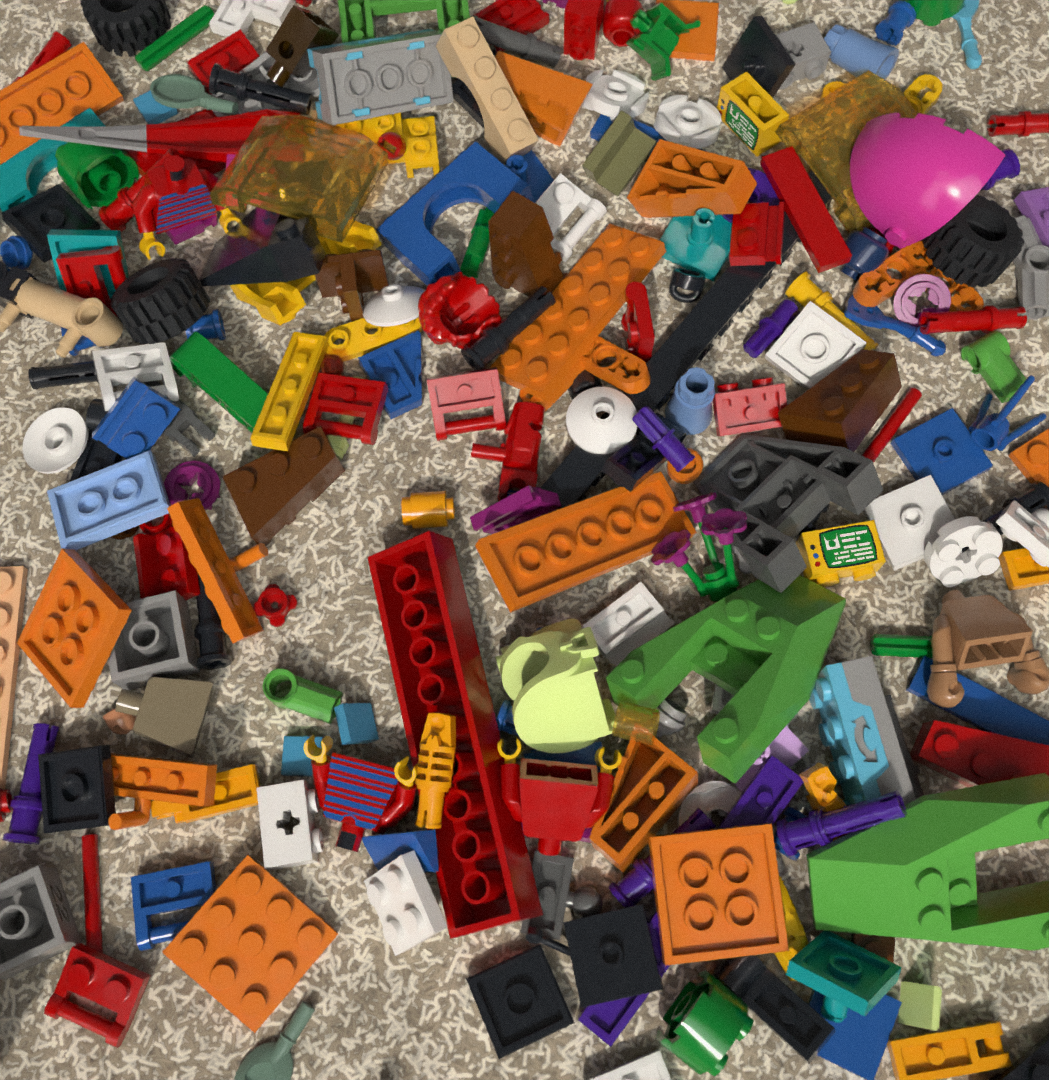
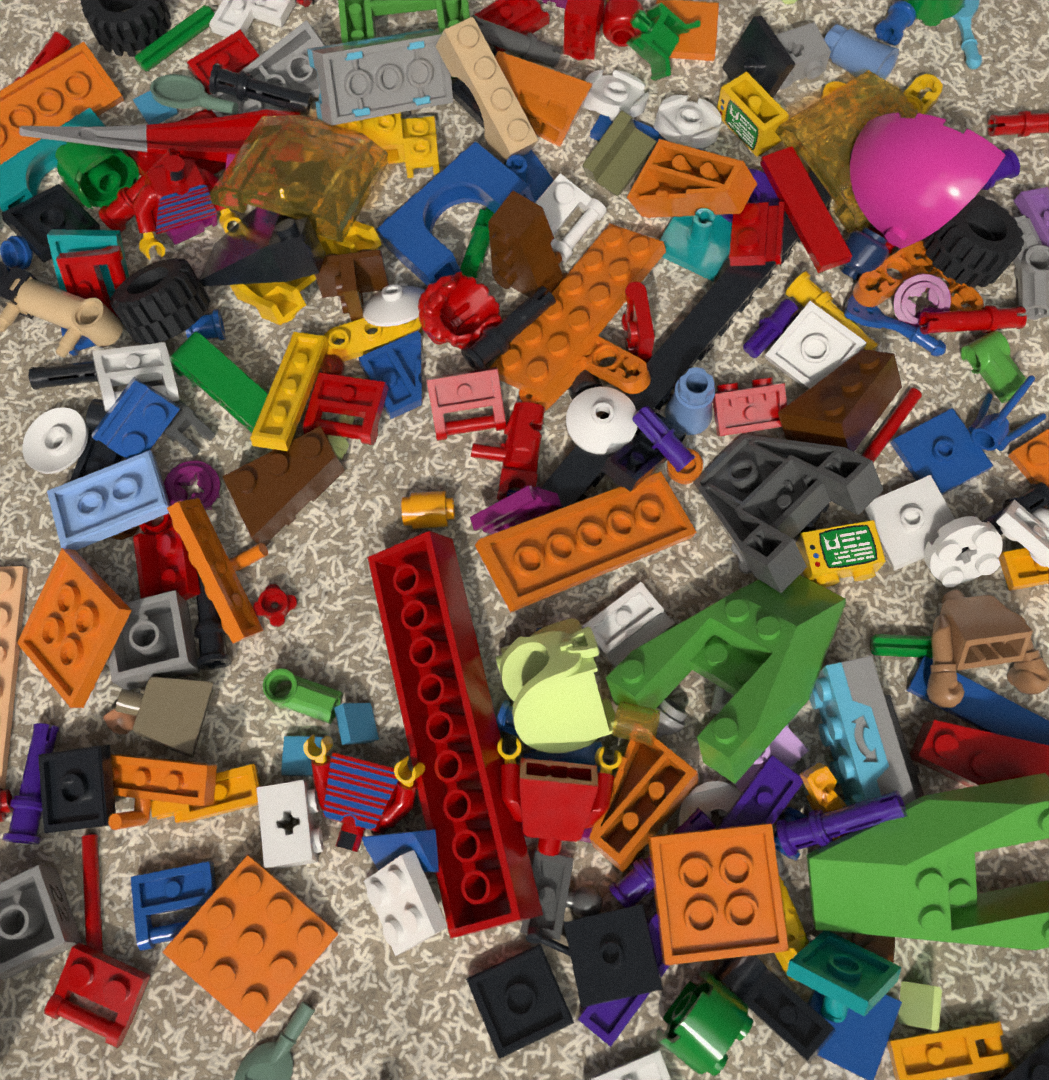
(289, 46): dark brown torso -> none
(395, 140): red hinge -> none
(435, 767): light orange hinge -> none
(687, 280): black tile -> none
(716, 579): magenta plant -> none

